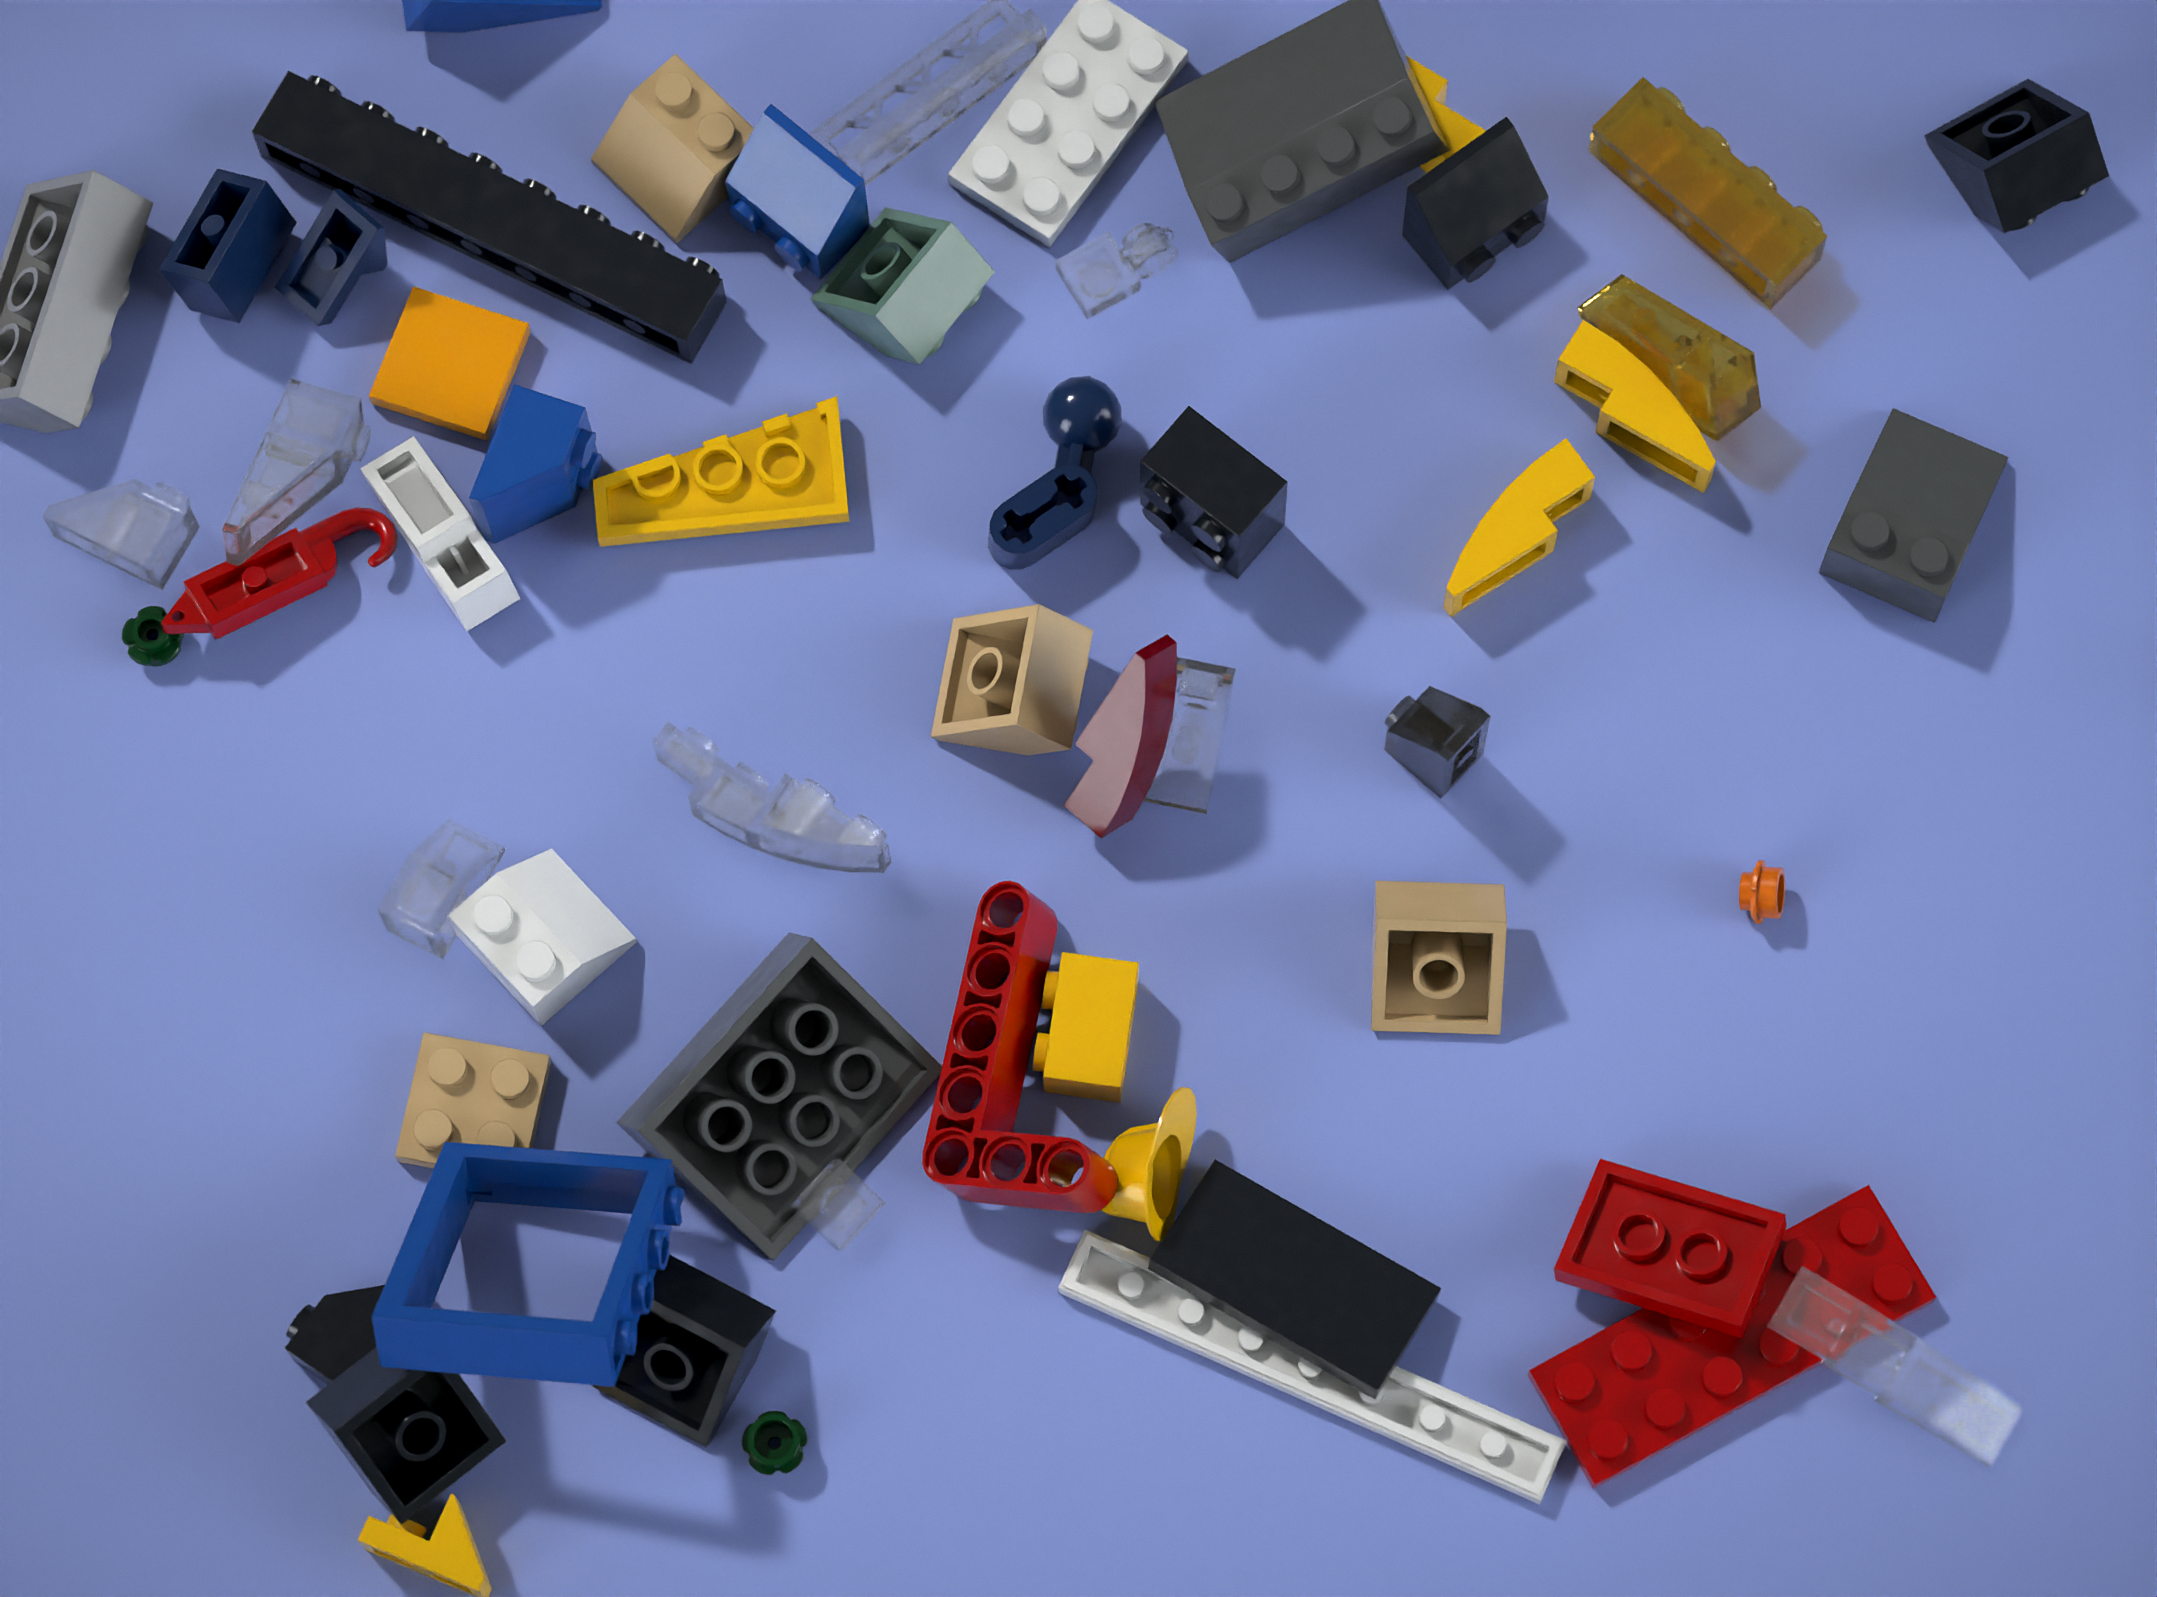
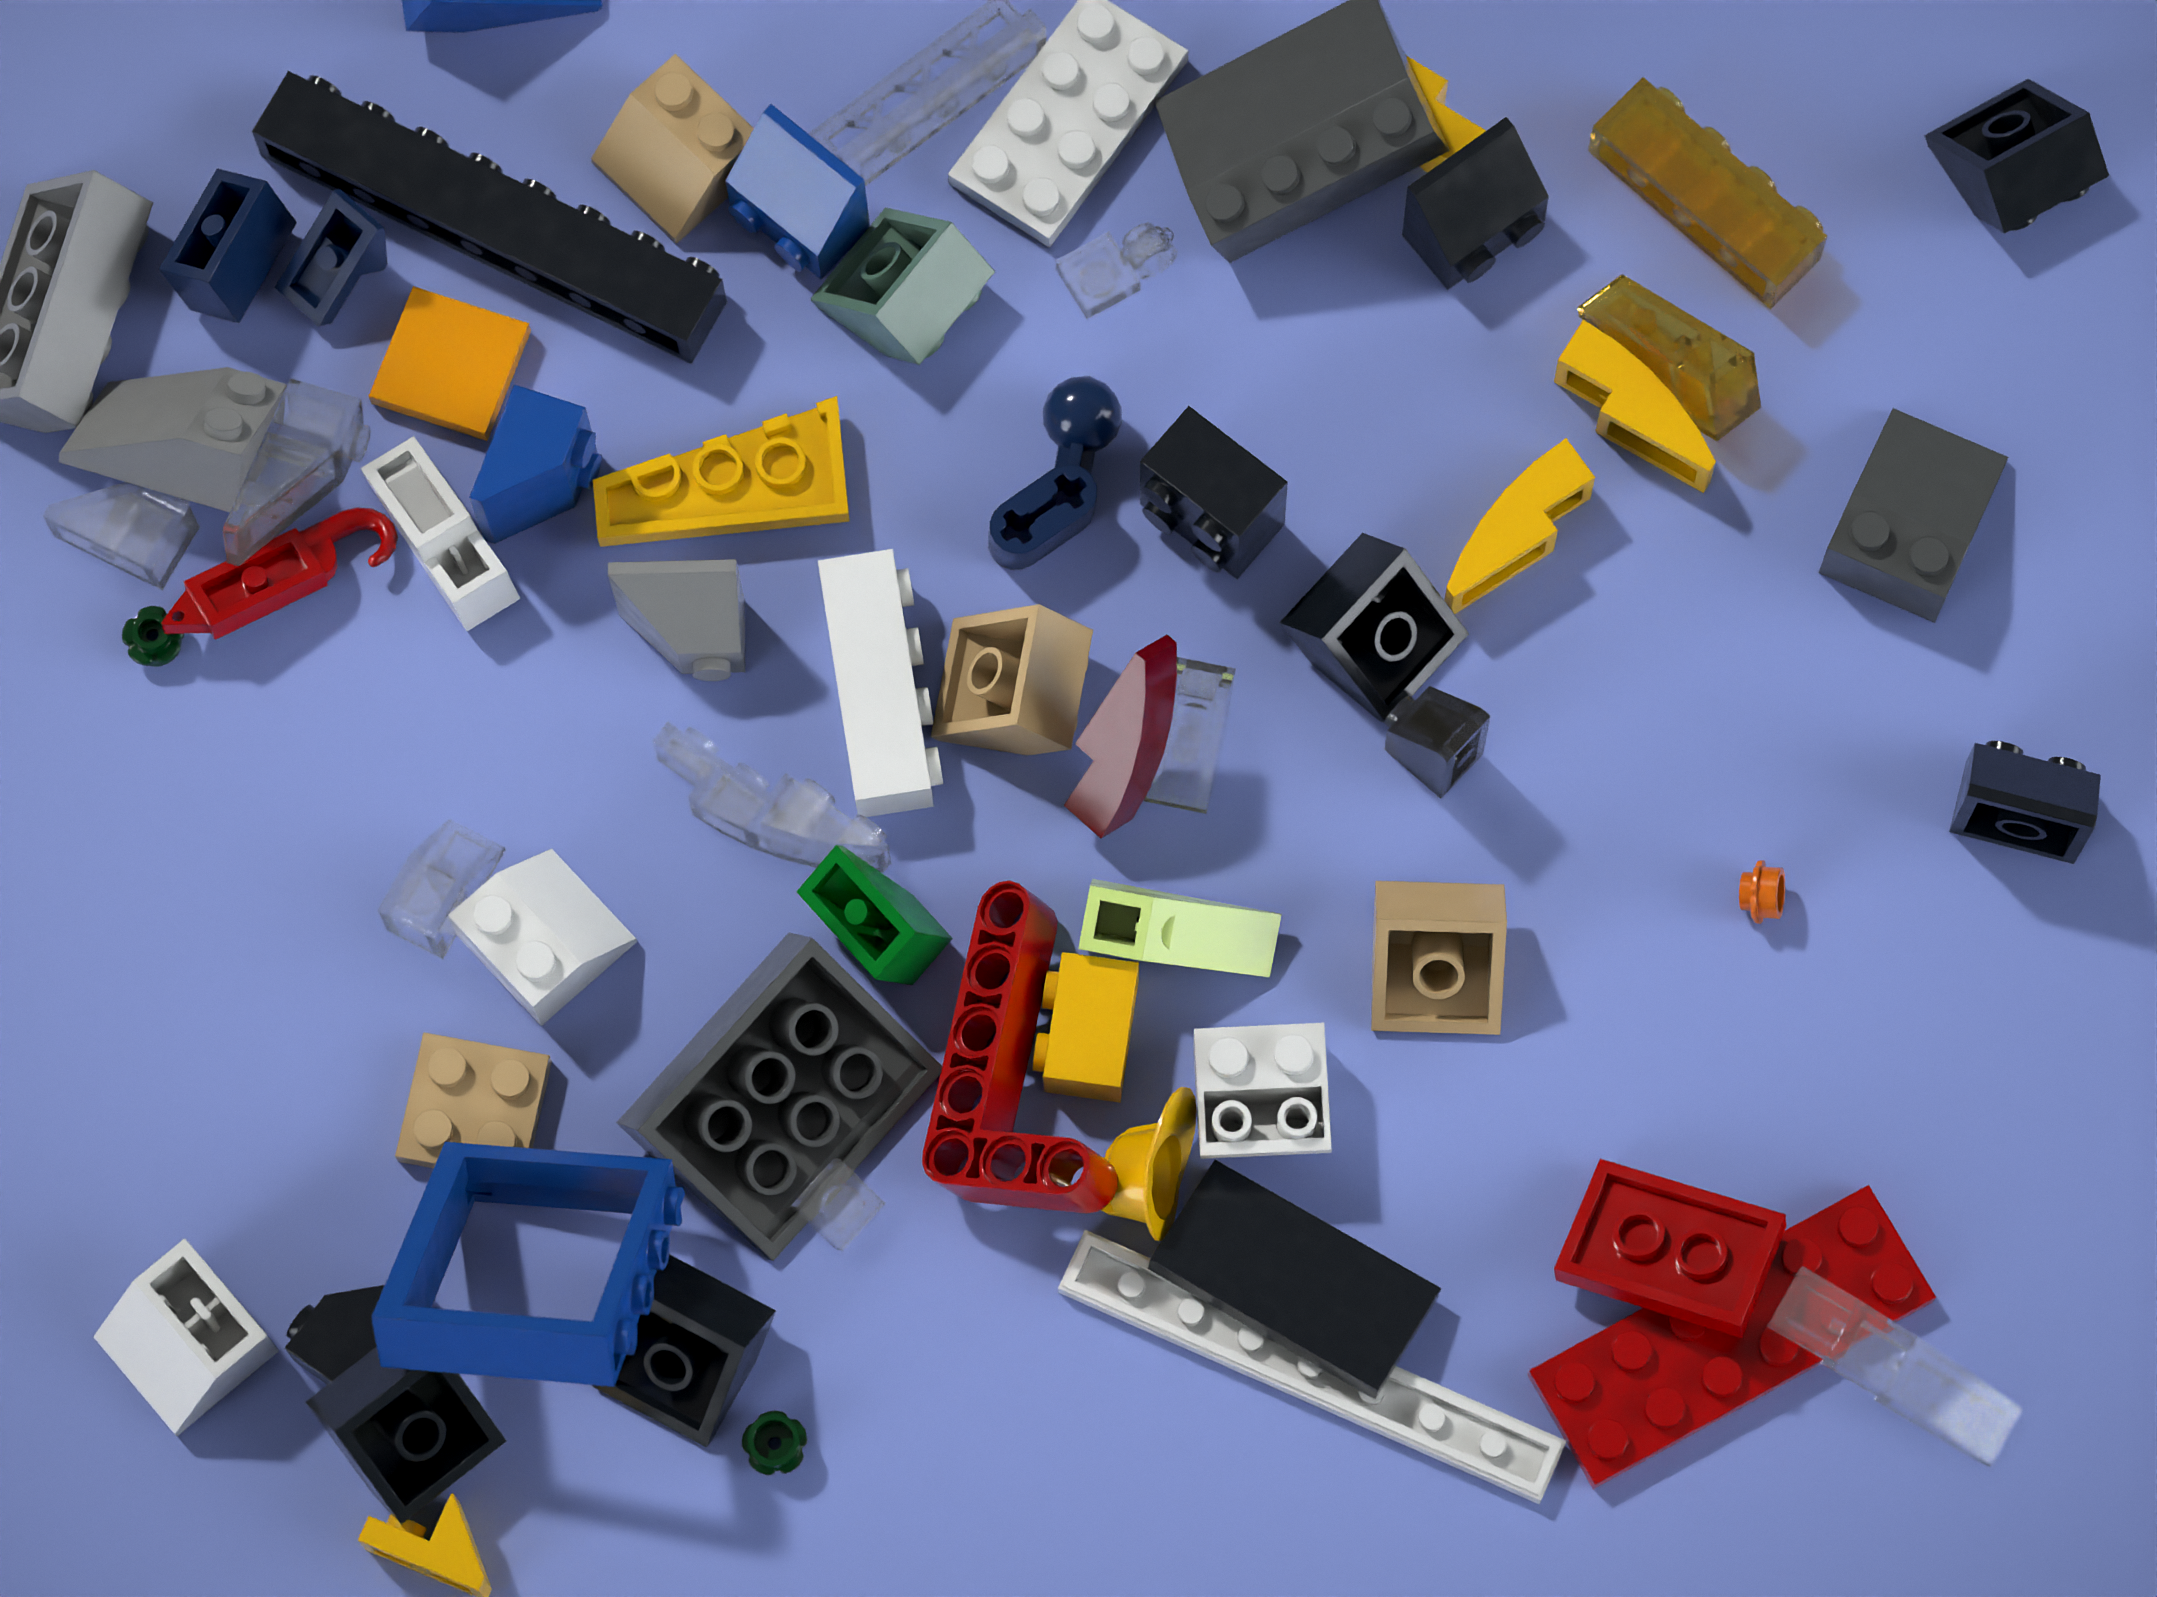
(178, 432): none -> light grey slope
(183, 1337): none -> white slope
(686, 612): none -> light grey slope
(874, 917): none -> green slope
(877, 684): none -> white brick
(1178, 930): none -> yellowish green slope
(1262, 1090): none -> white slope
(1375, 625): none -> black slope
(2026, 801): none -> black slope

